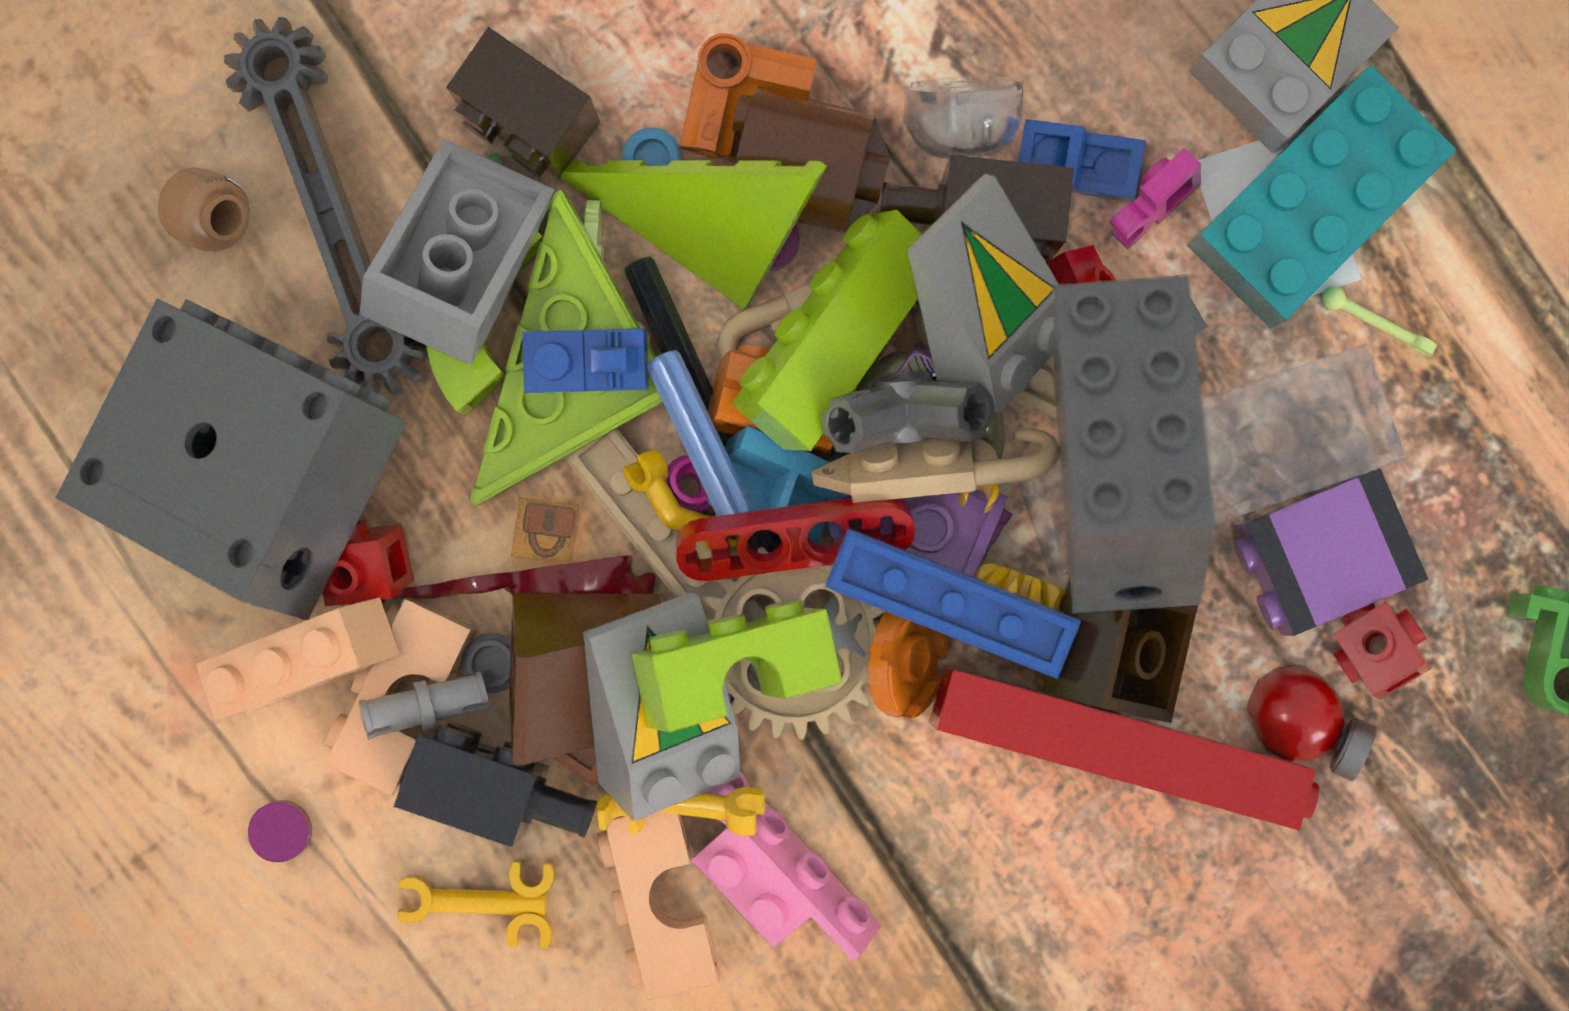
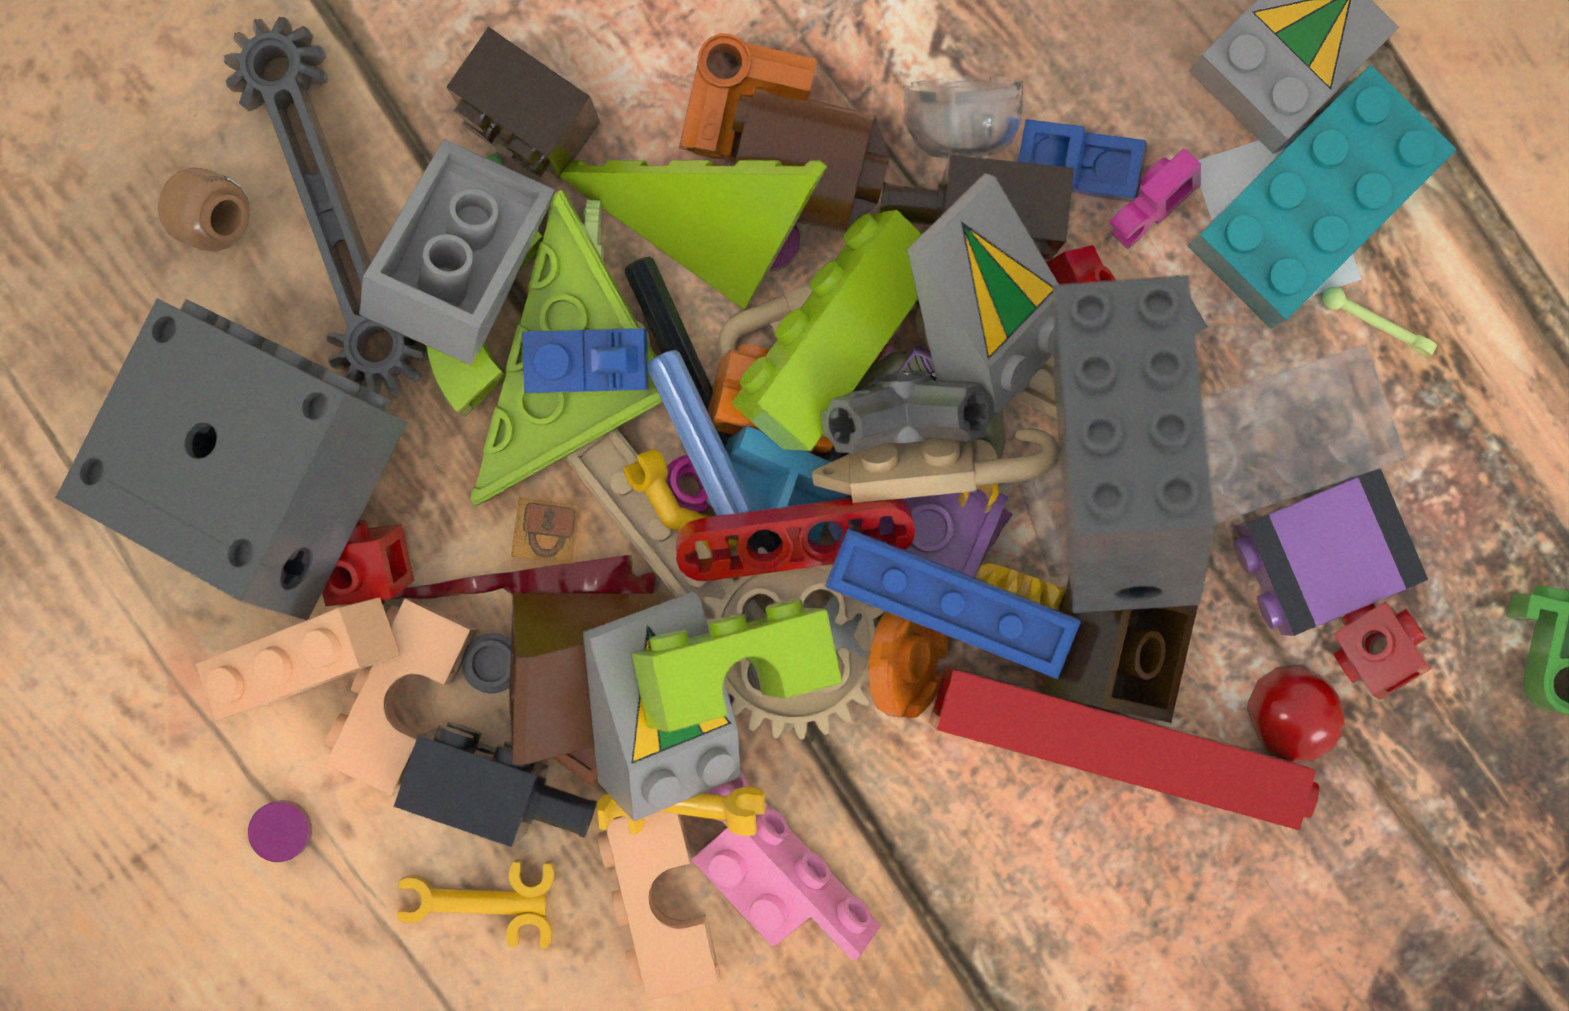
(424, 705): light grey pin -> none
(653, 146): dark azure tile -> none
(1353, 749): flat silver tile -> none

